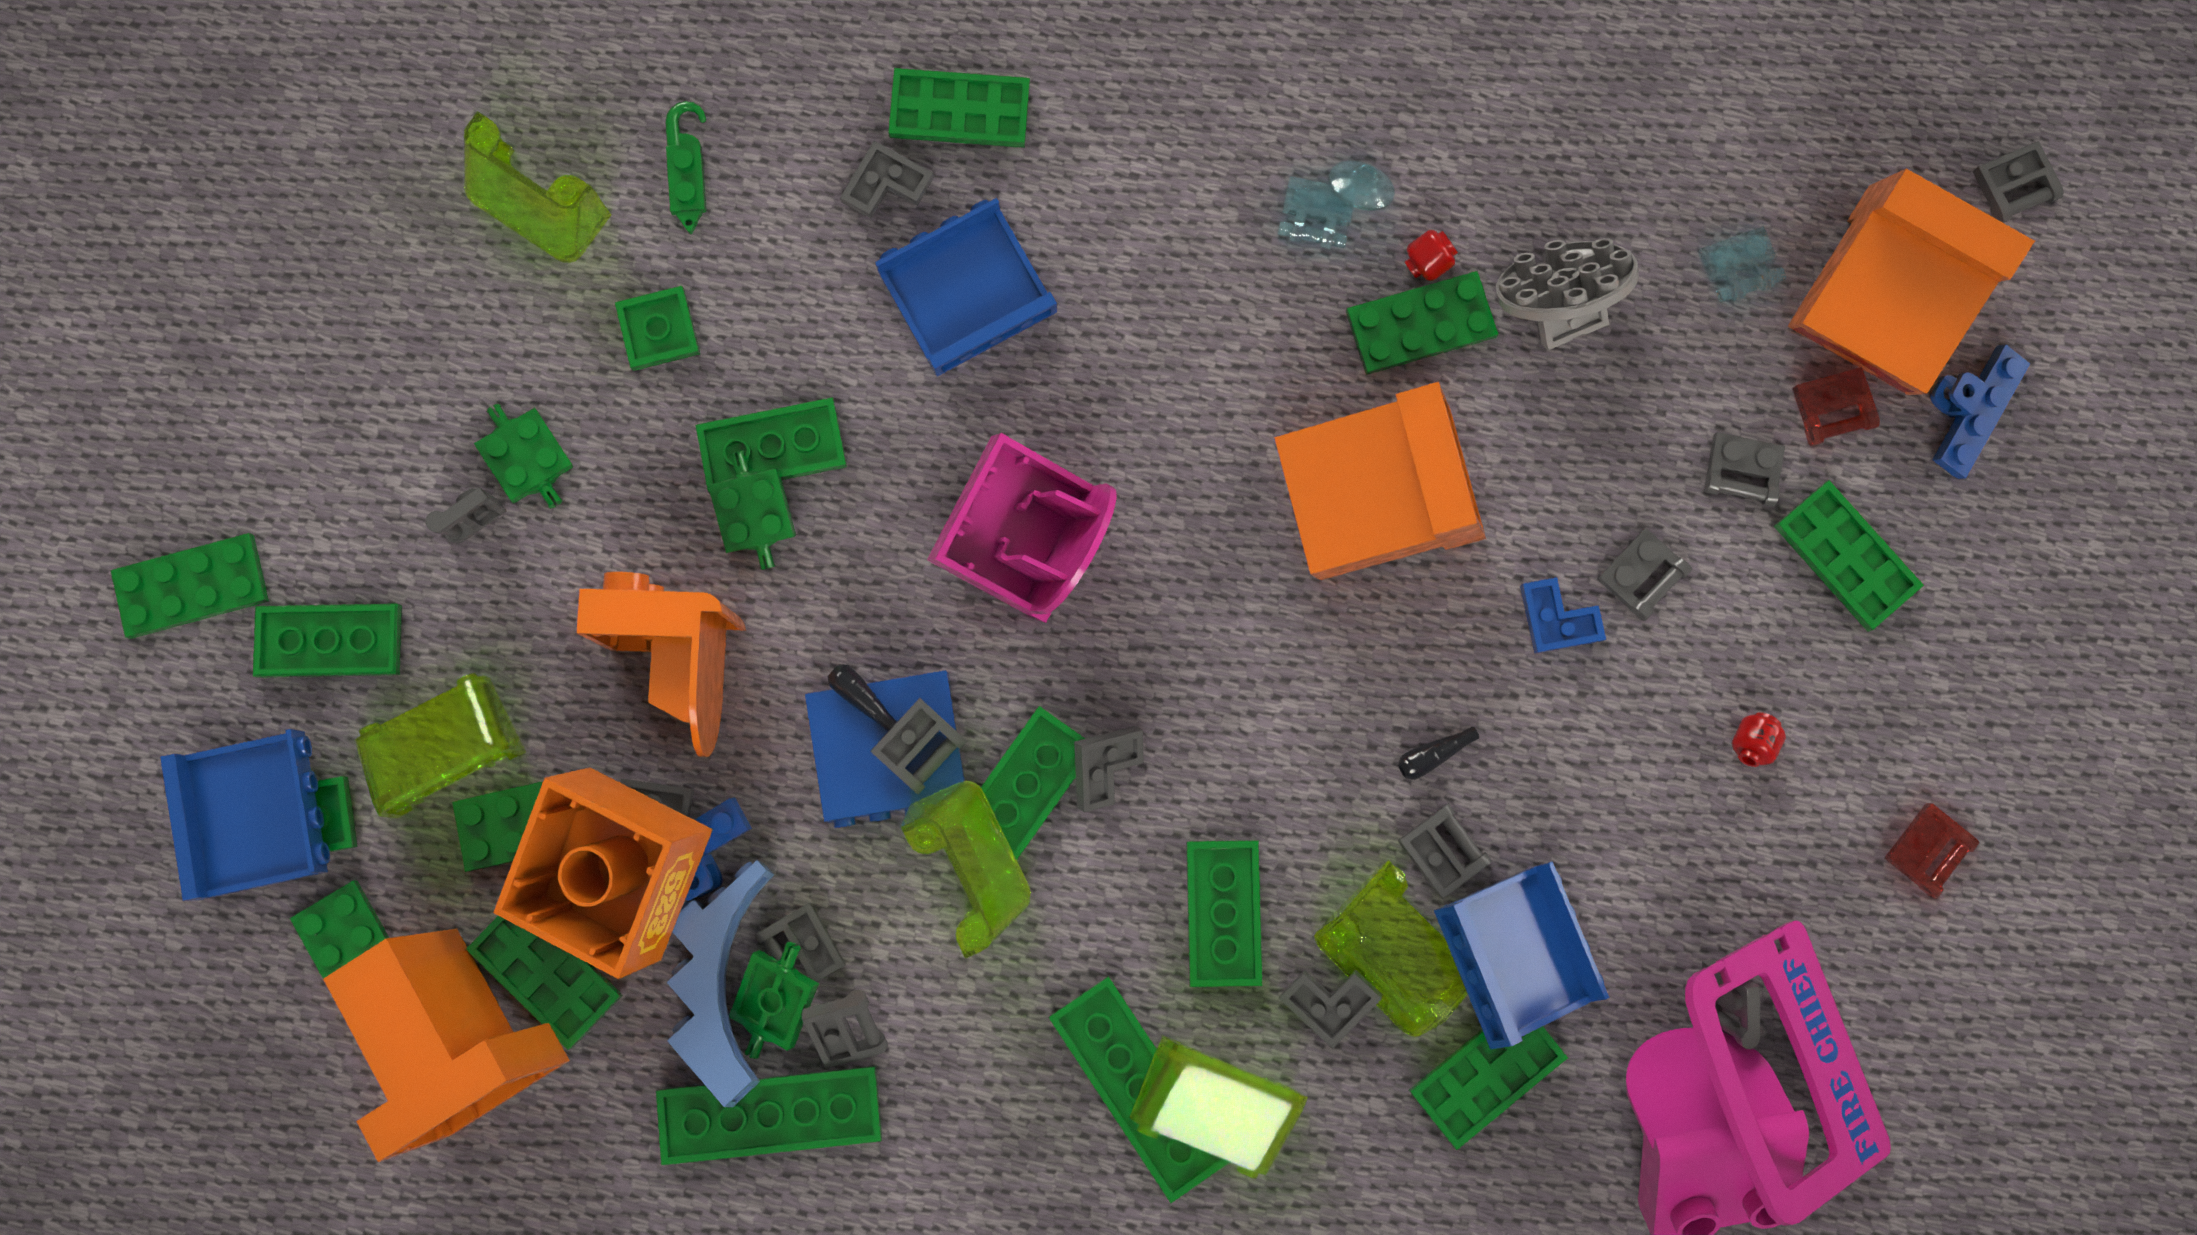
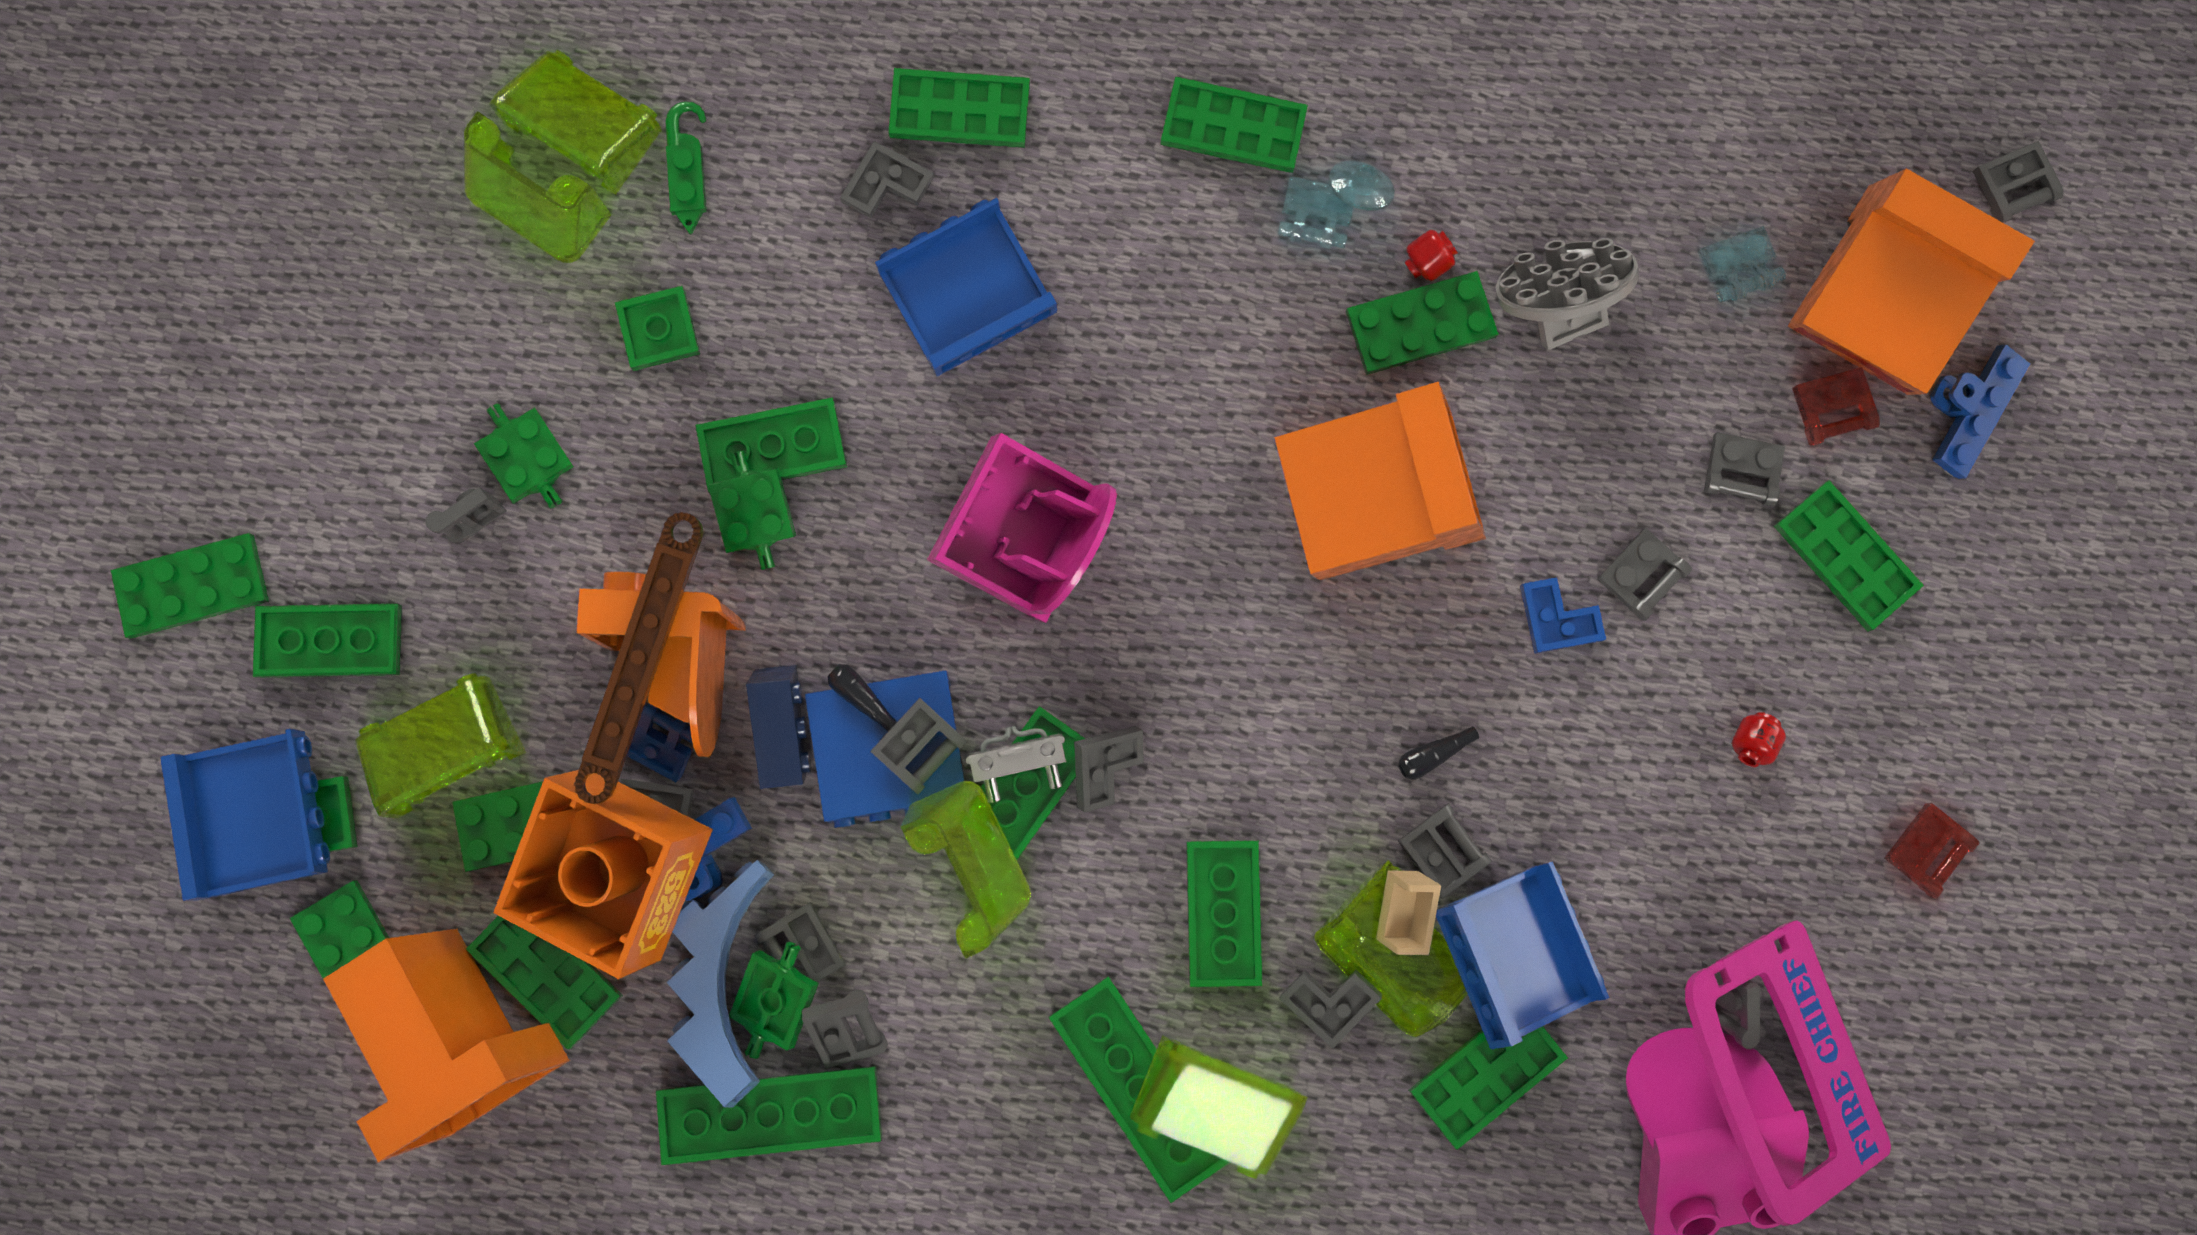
(578, 118): none -> clear neon green windscreen
(638, 658): none -> reddish brown plate
(658, 751): none -> blue plate
(778, 726): none -> dark blue wedge
(1017, 758): none -> light grey piece
(1234, 124): none -> green plate
(1408, 912): none -> tan panel

